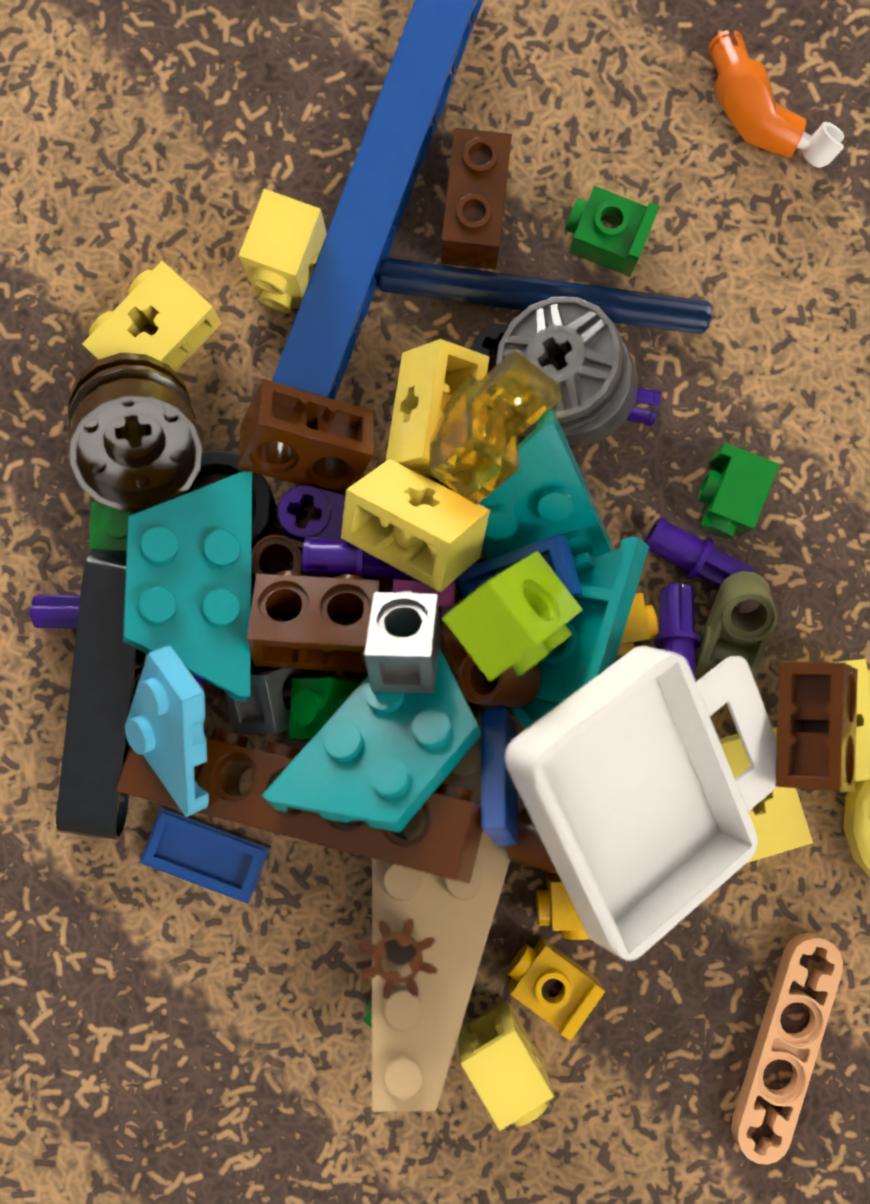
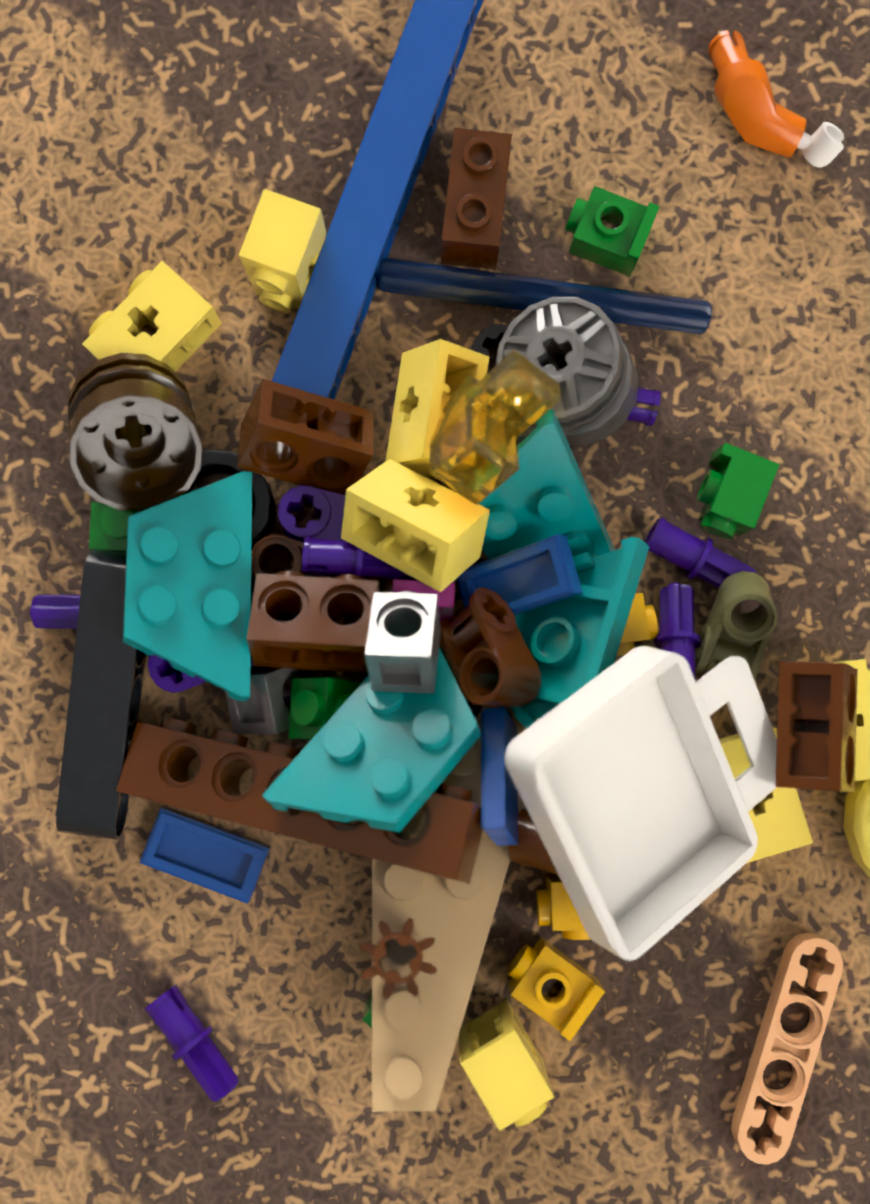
(168, 727): medium azure wing -> none
(192, 1043): none -> dark purple axle
(514, 617): lime brick -> none

